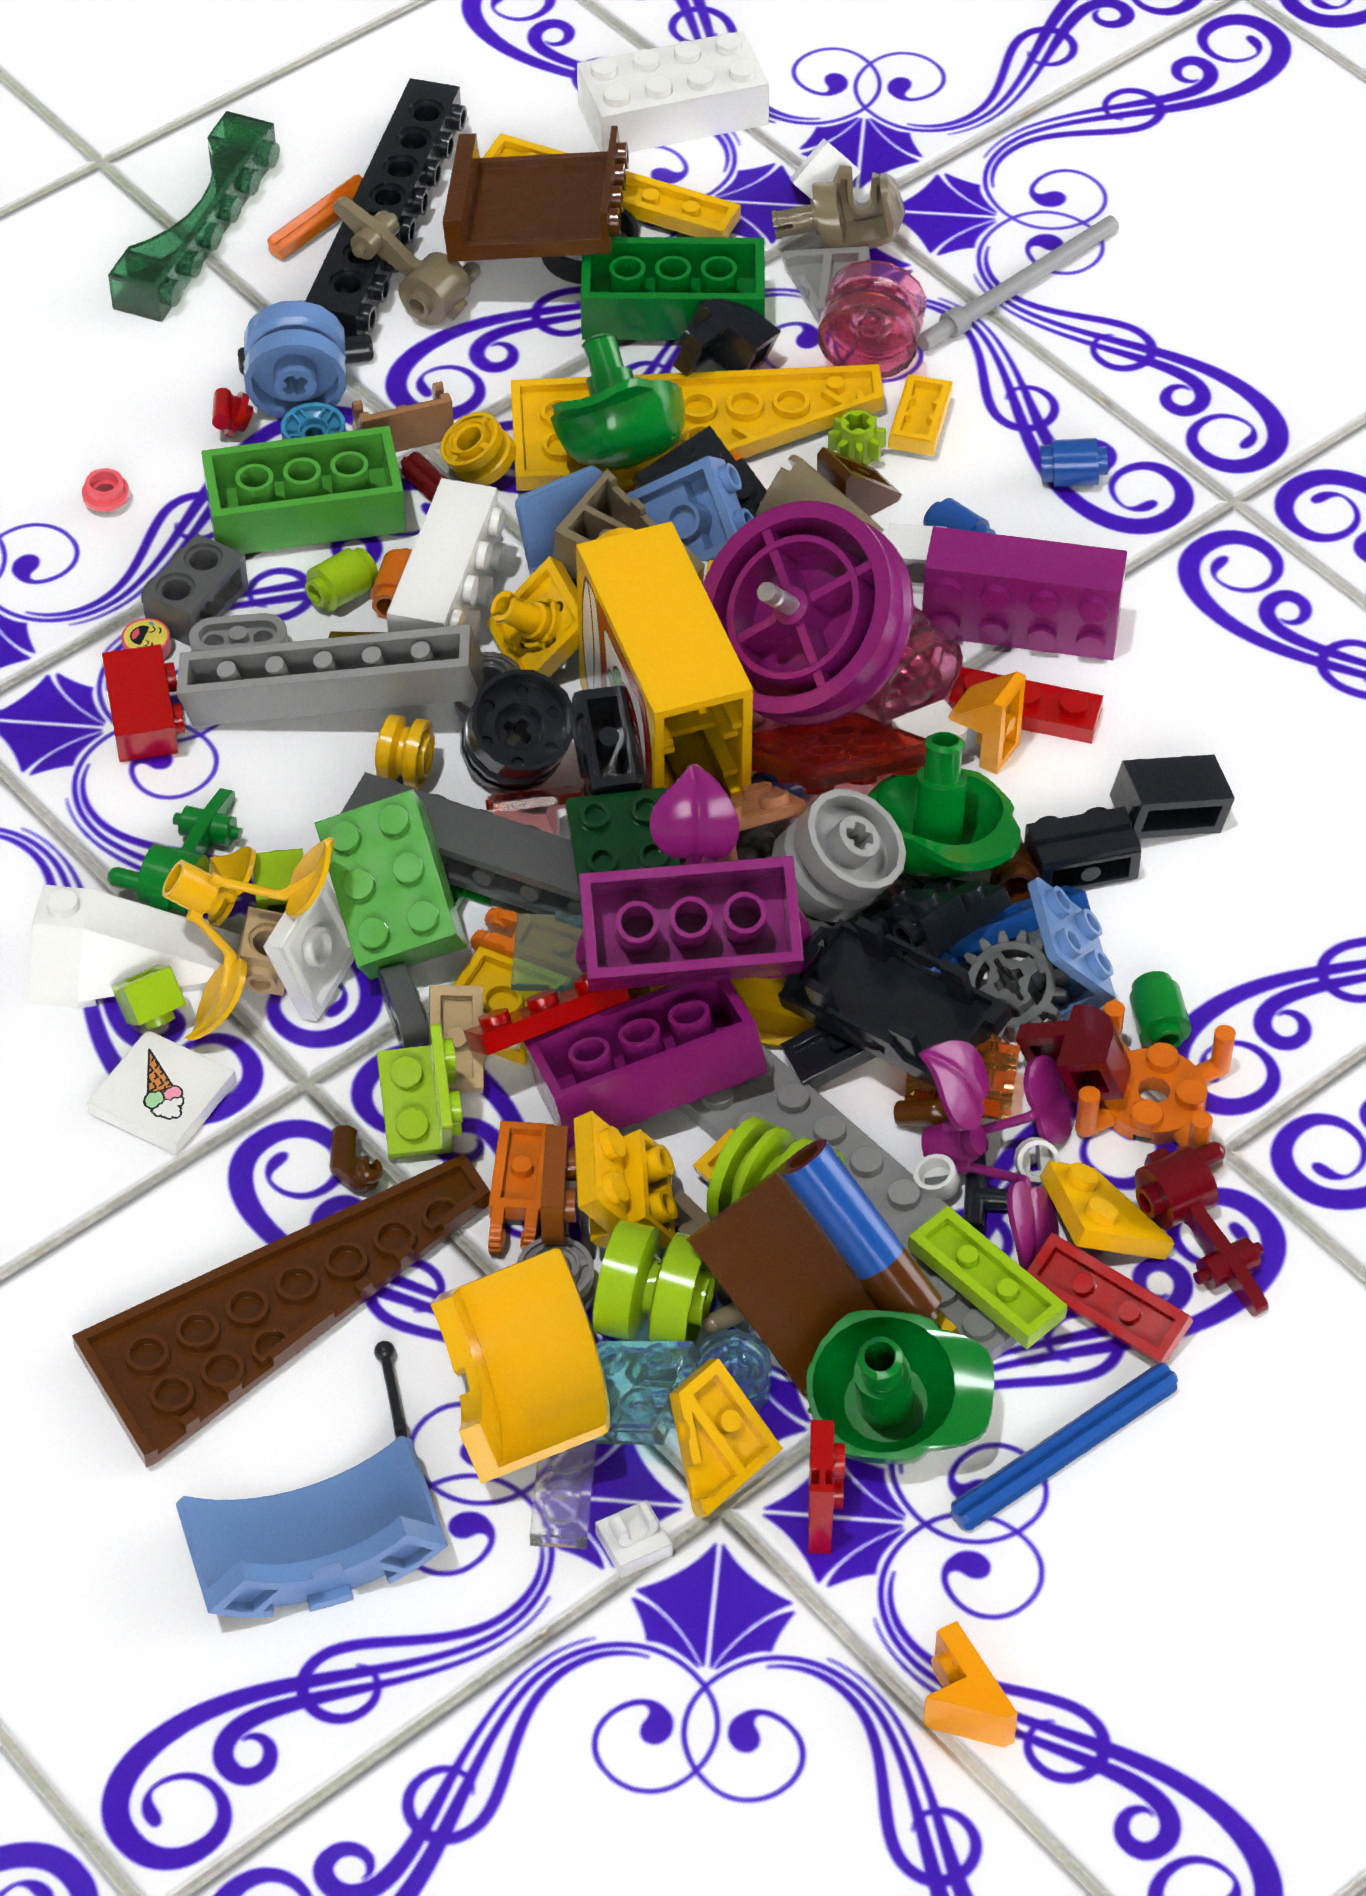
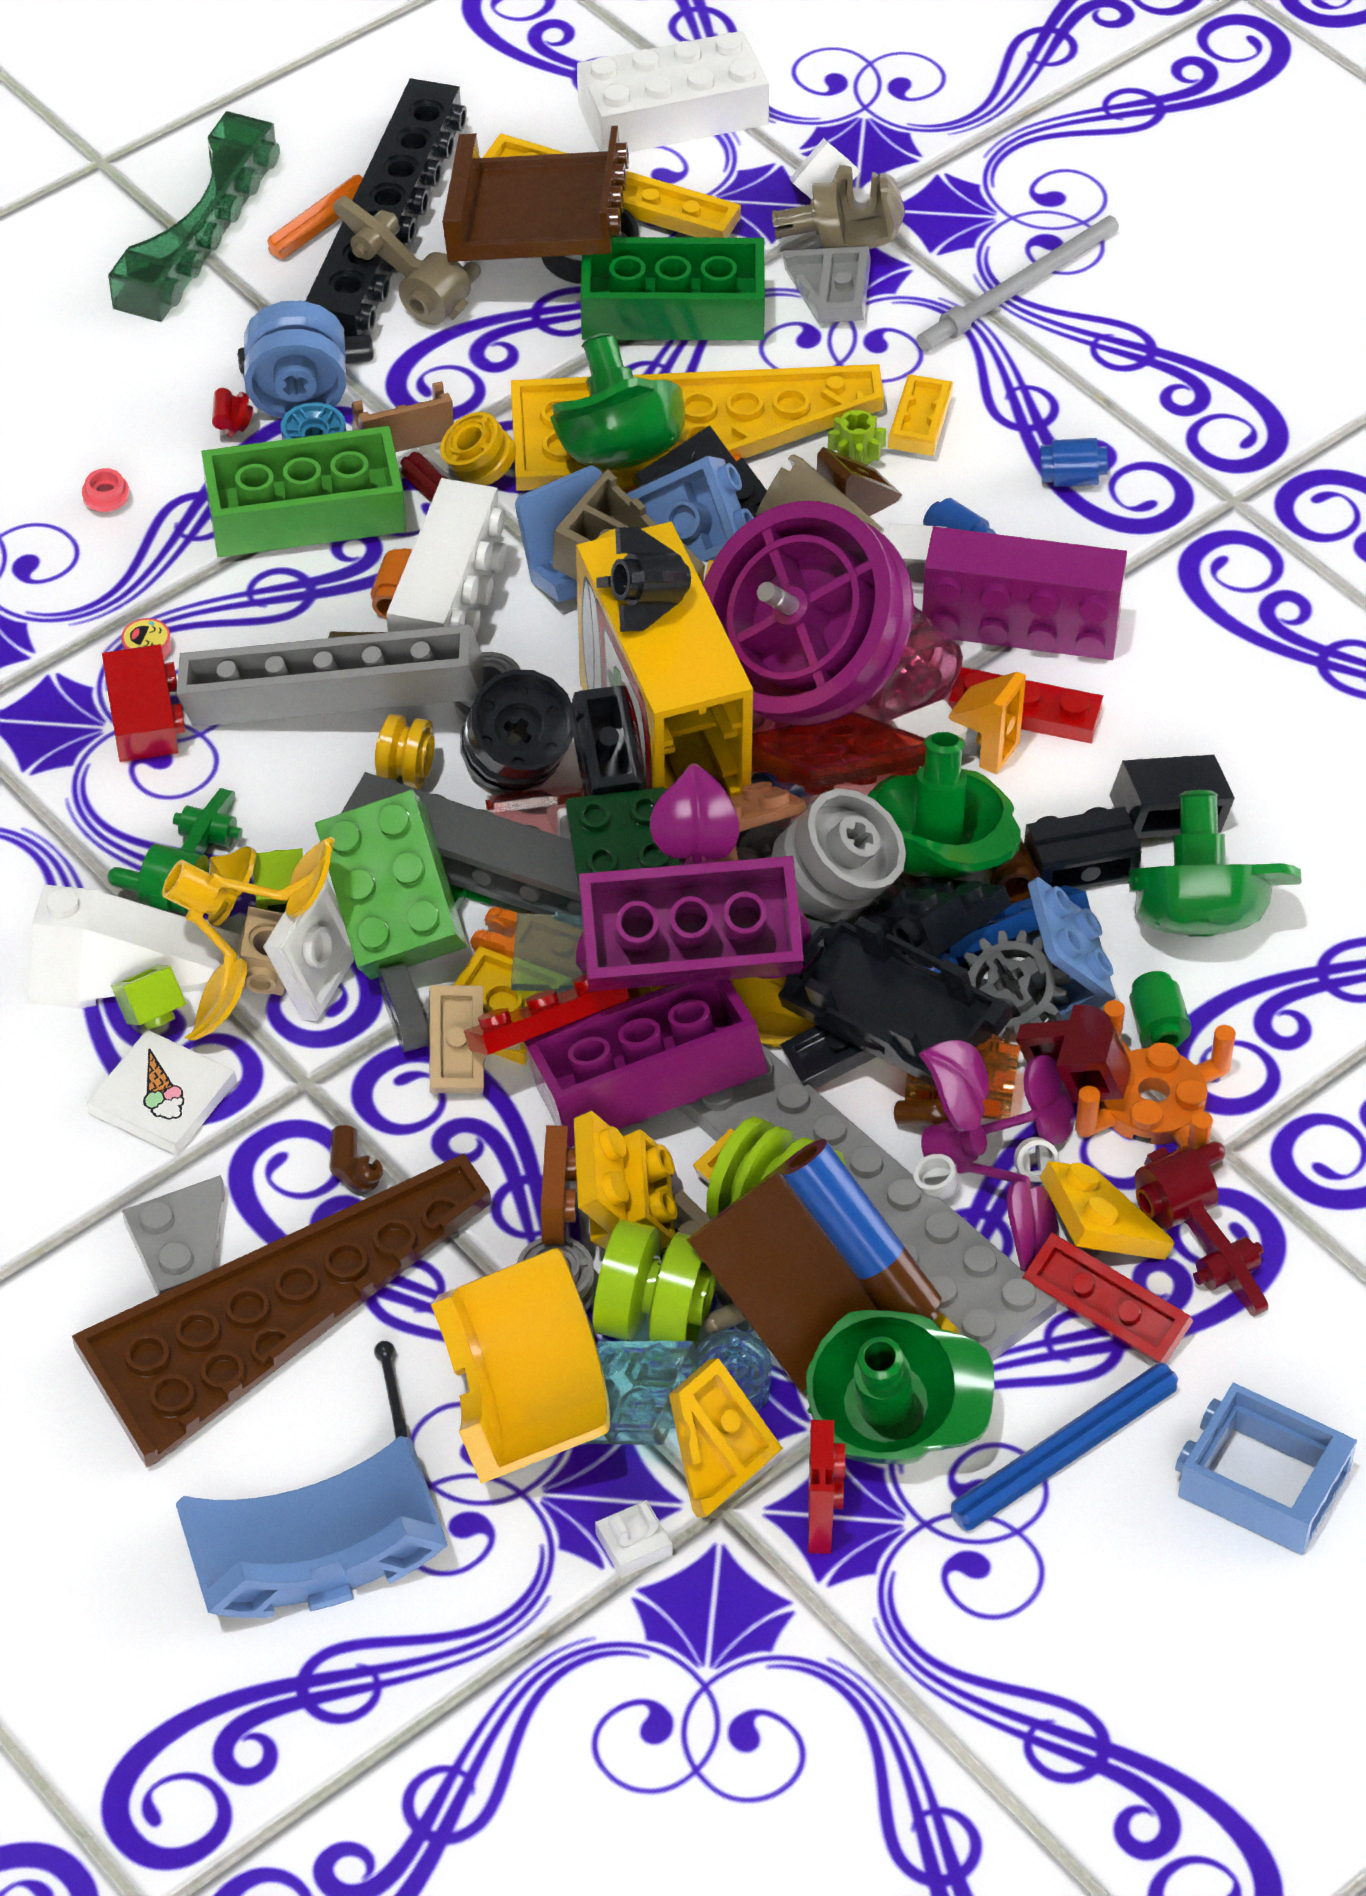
(177, 1233): none -> light grey wing
(195, 585): dark grey brick -> none
(237, 631): light grey plate -> none
(340, 578): lime brick -> none
(416, 1097): lime bracket -> none
(517, 1182): orange hinge -> none
(534, 616): yellow plate -> none
(564, 1498): clear plate -> none
(648, 578): none -> black brick
(728, 334): black brick -> none
(872, 317): clear pink wheel -> none
(971, 1698): light orange slope -> none
(979, 1197): black piece -> none
(987, 1277): lime plate -> none
(1201, 891): none -> green piece
(1283, 1430): none -> medium blue window

